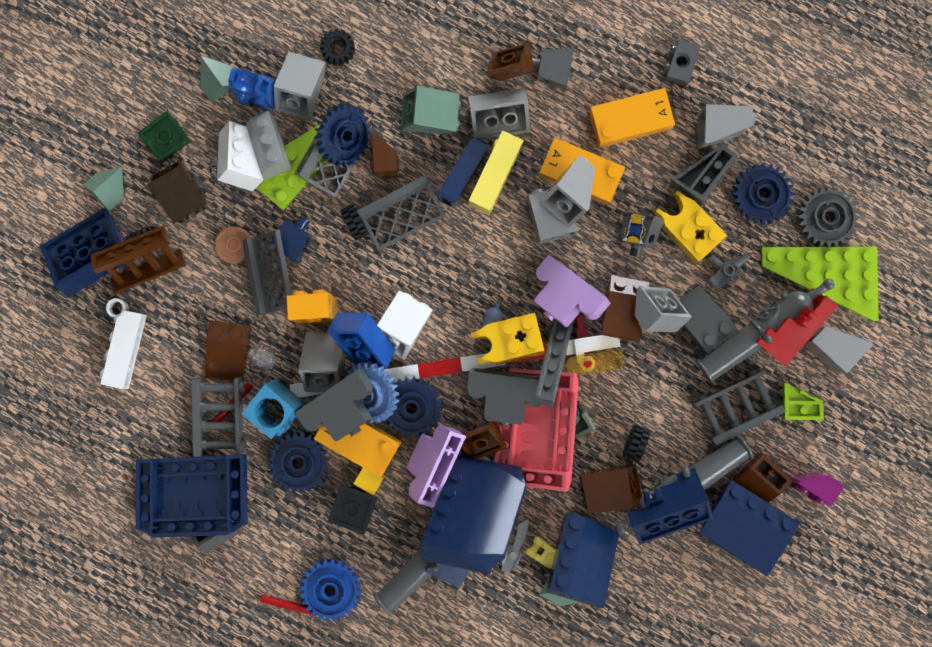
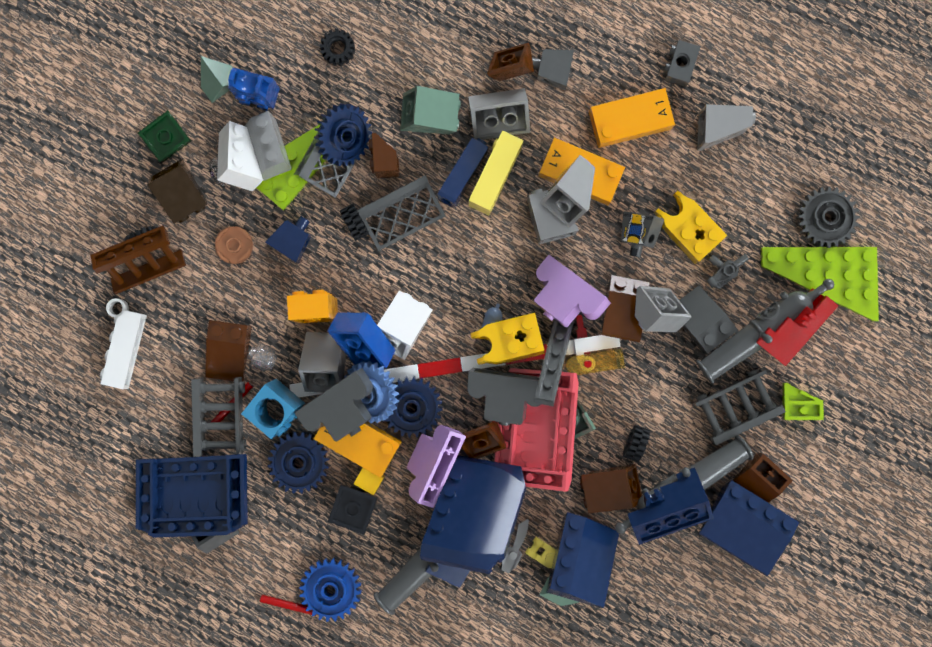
(70, 252): dark blue slope -> none
(107, 187): sand green slope -> none
(260, 271): dark grey fence -> none
(299, 85): light grey slope -> none
(702, 177): dark grey wedge -> none
(753, 204): dark blue gear -> none
(819, 486): magenta slope -> none
(837, 349): light grey slope -> none

